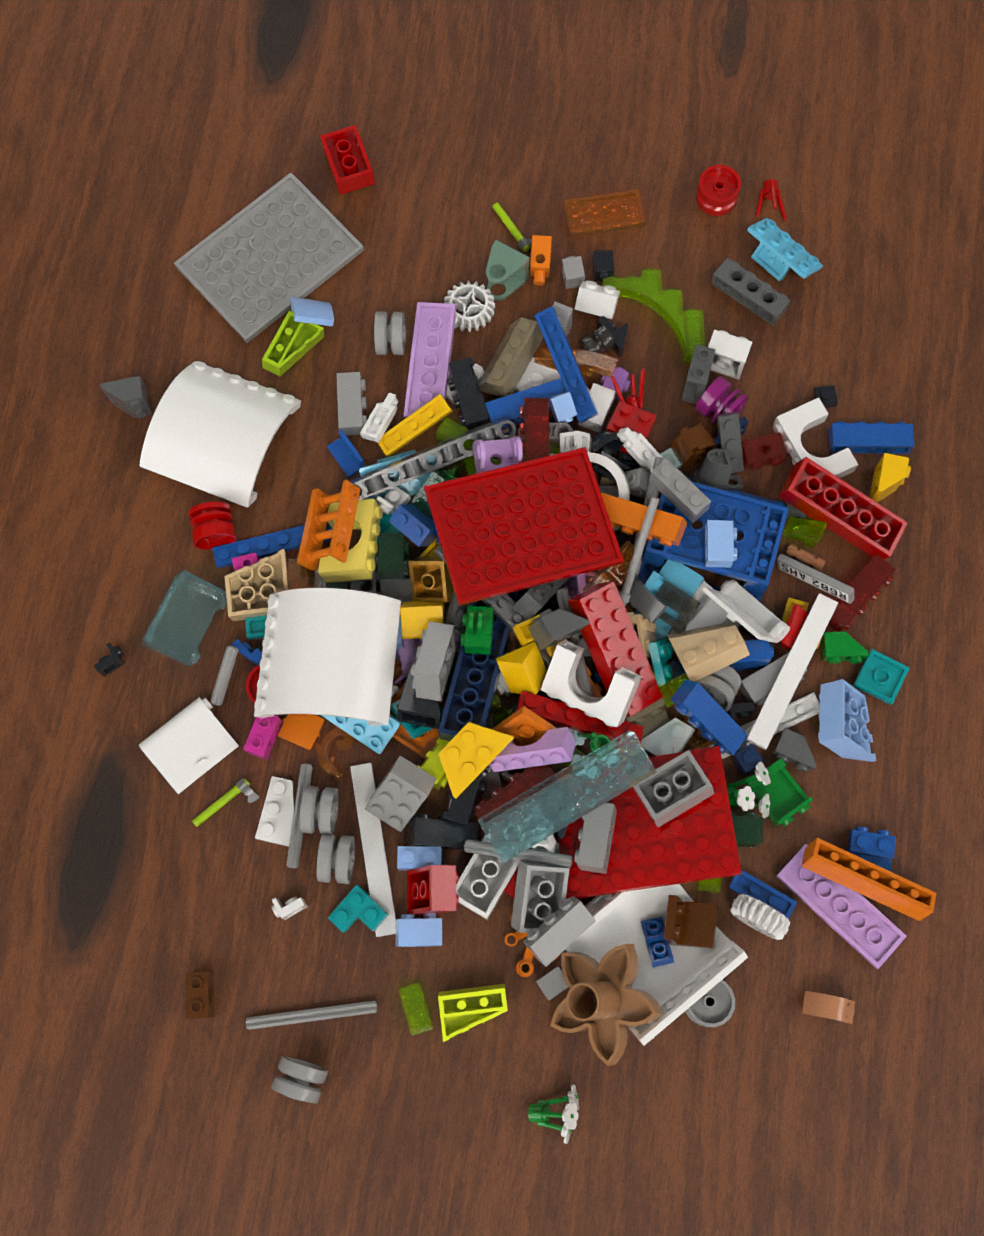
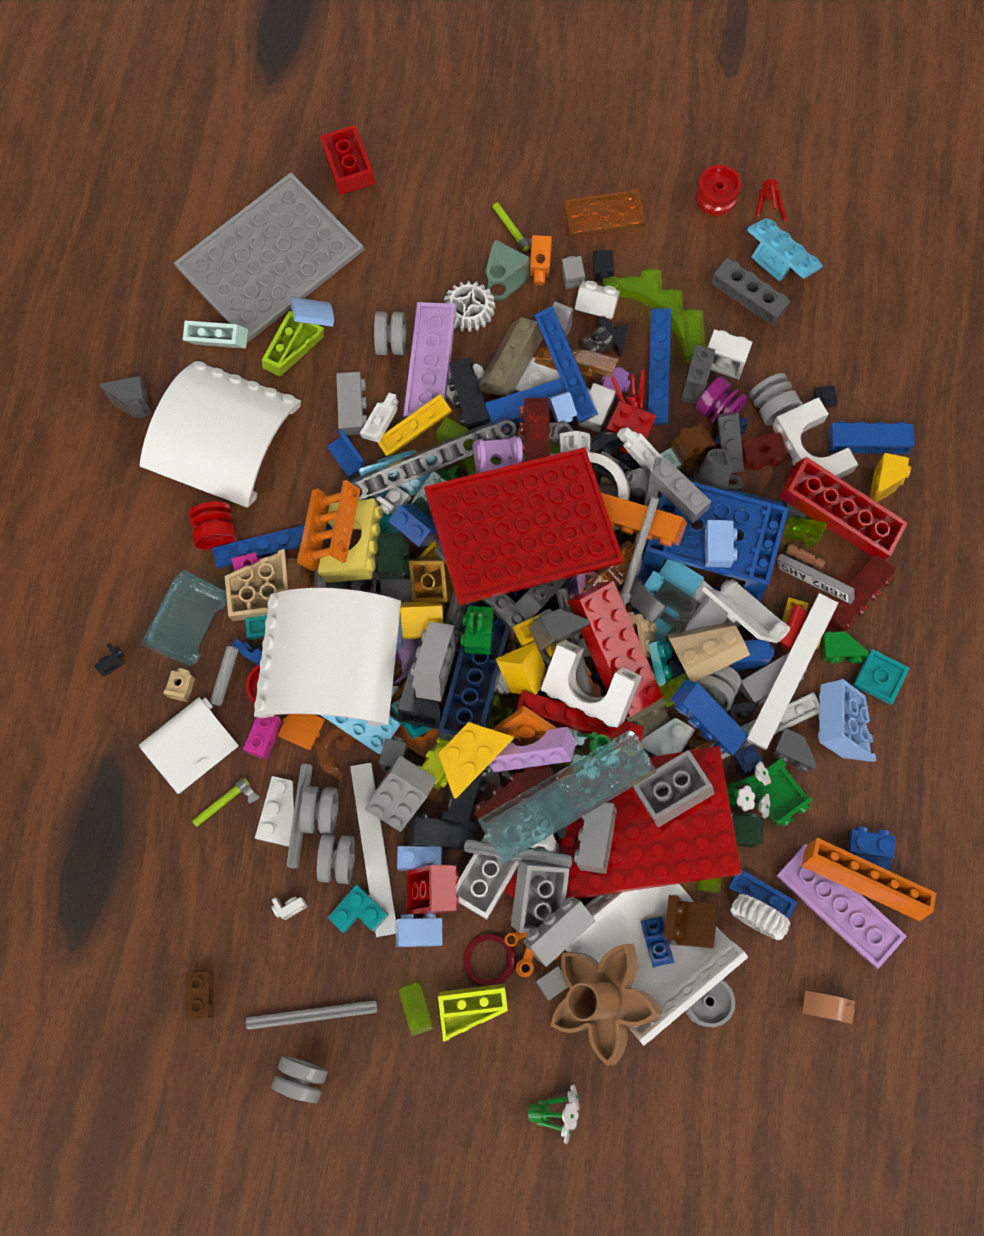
(182, 691): none -> tan brick
(215, 334): none -> light aqua brick
(391, 751): none -> dark grey piece
(510, 960): none -> dark red piece
(660, 365): none -> blue plate
(774, 397): none -> light grey wheel

